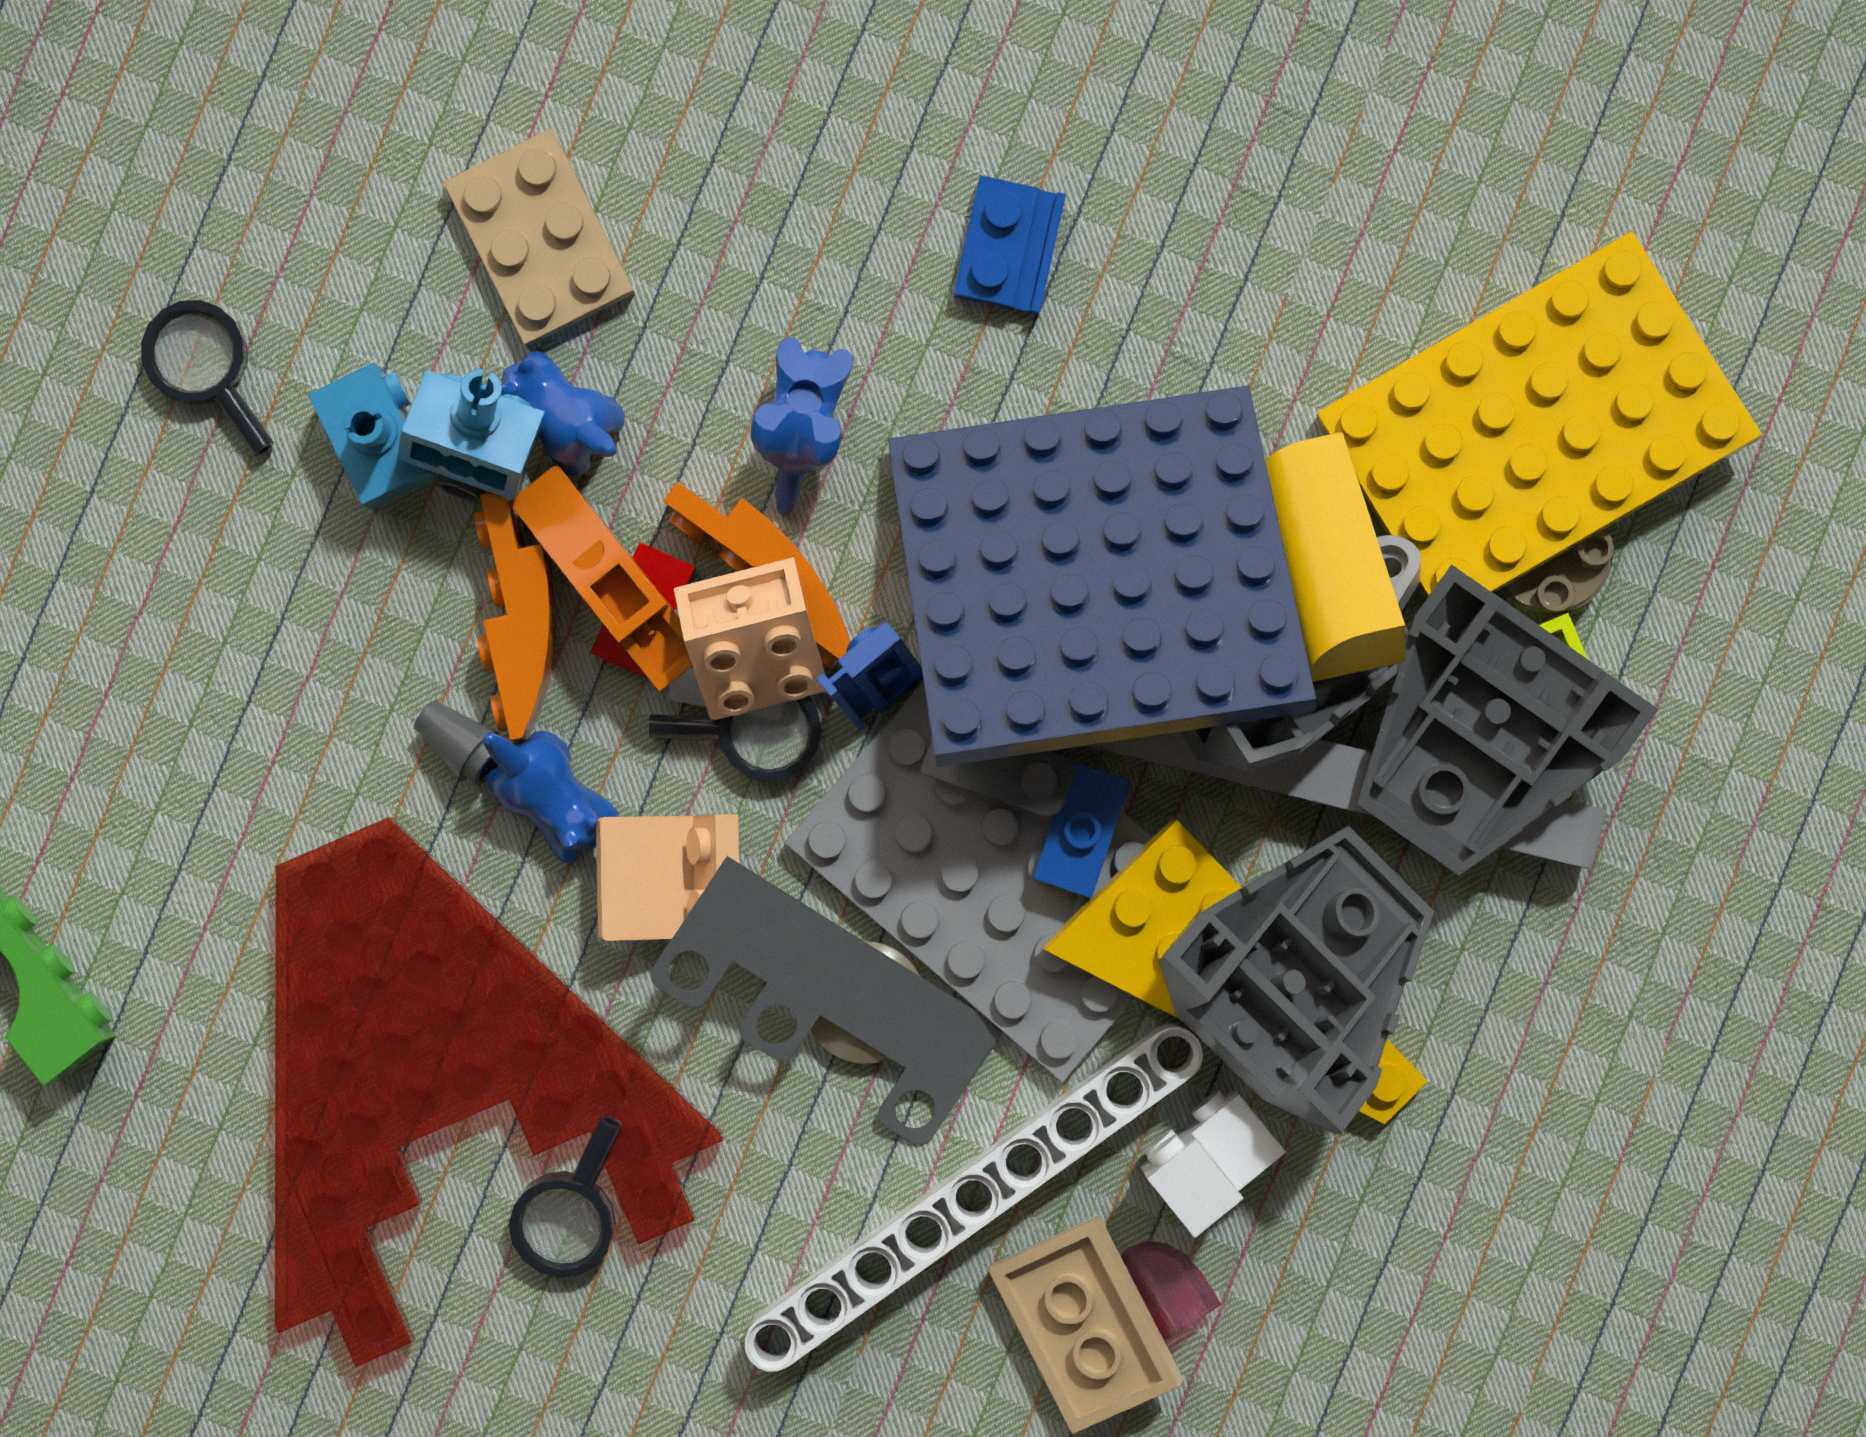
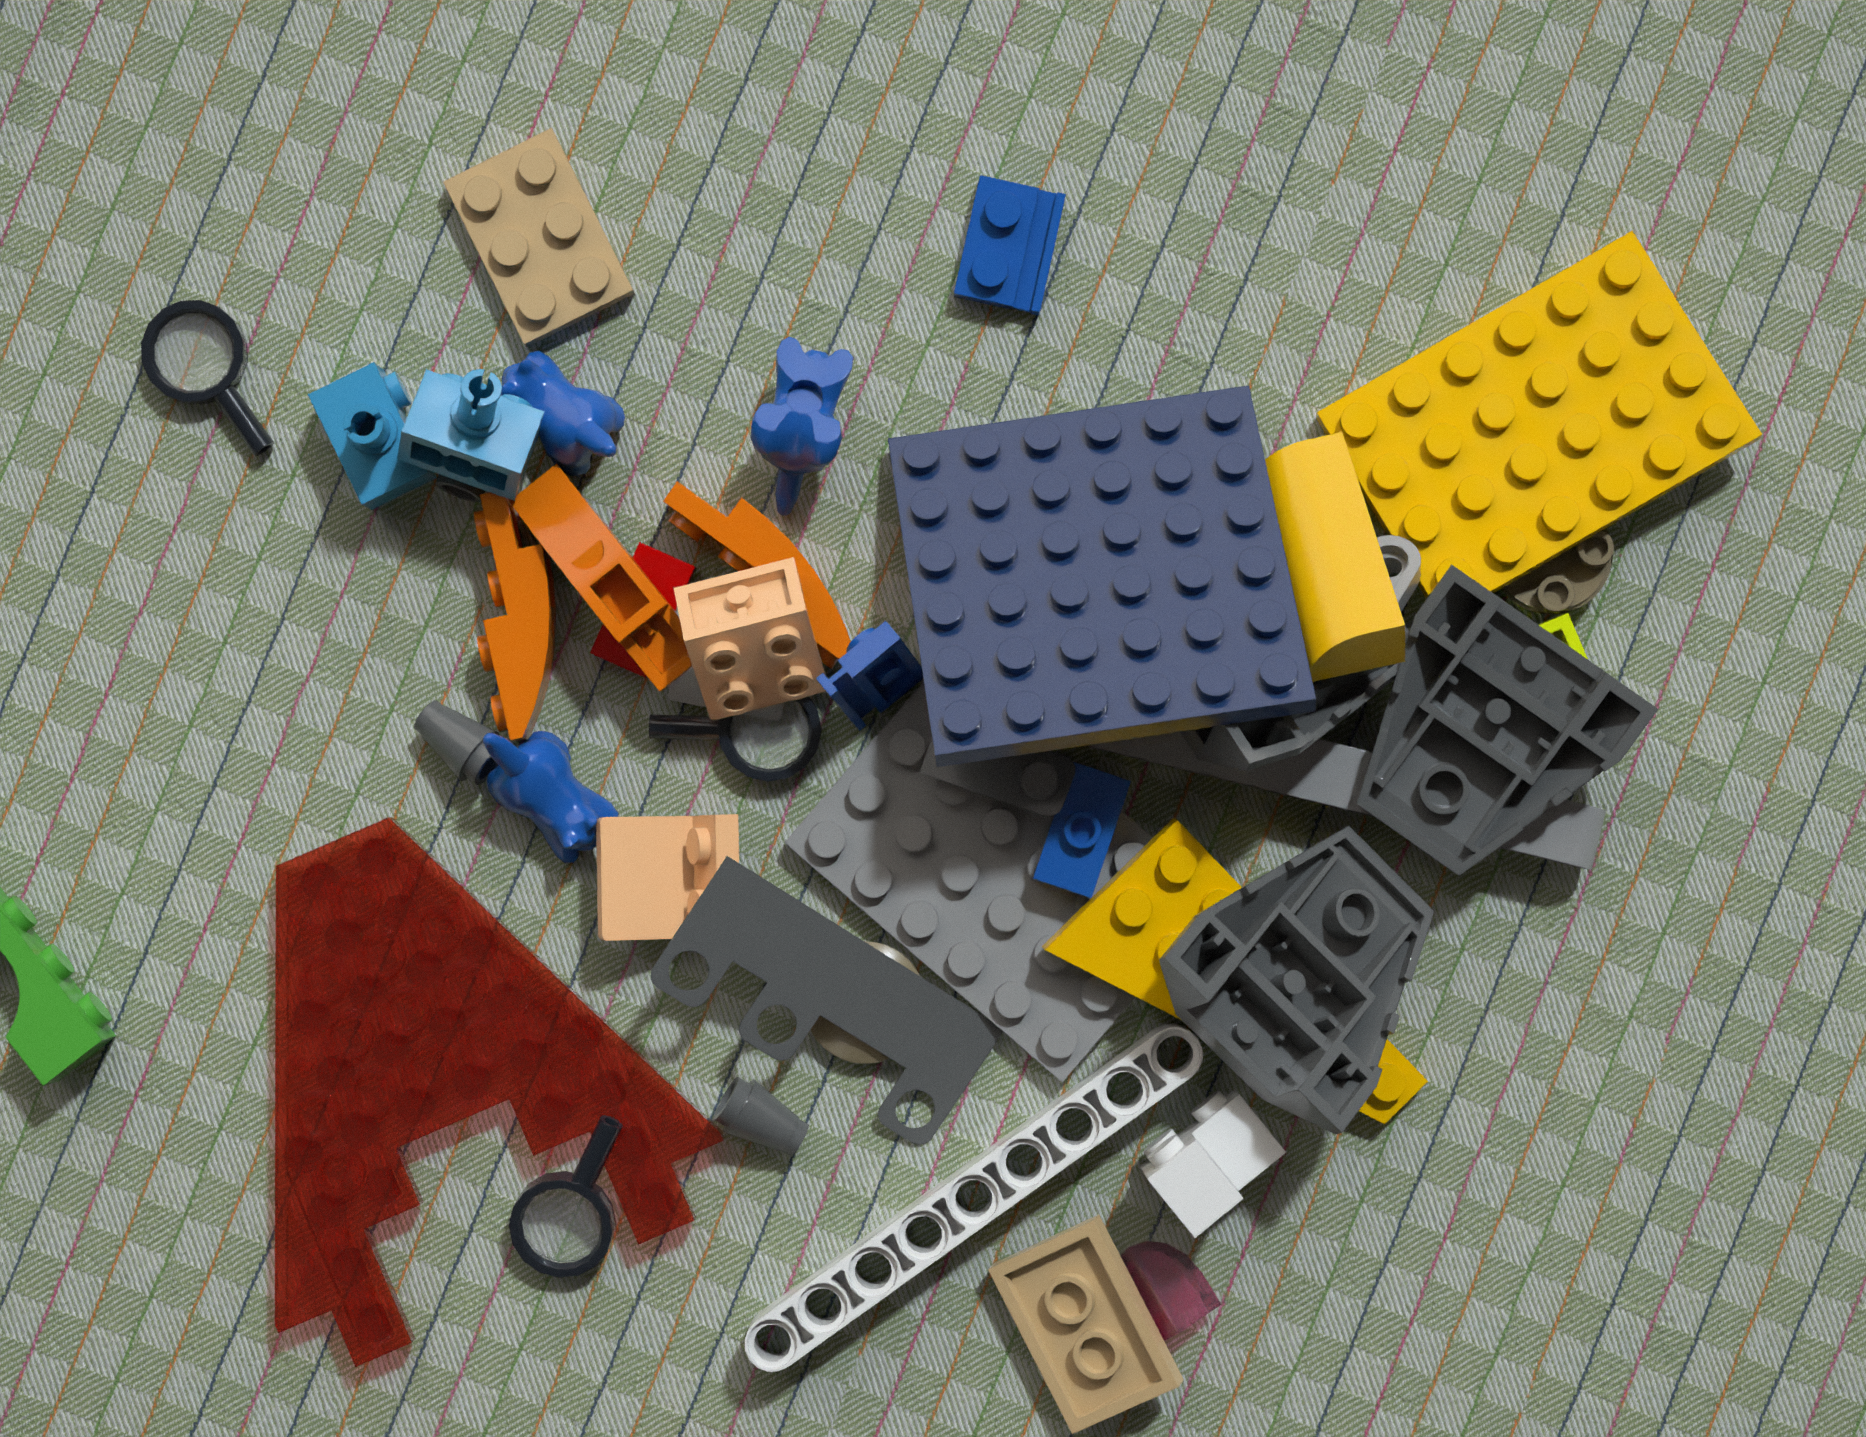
(759, 1117): none -> dark grey cone

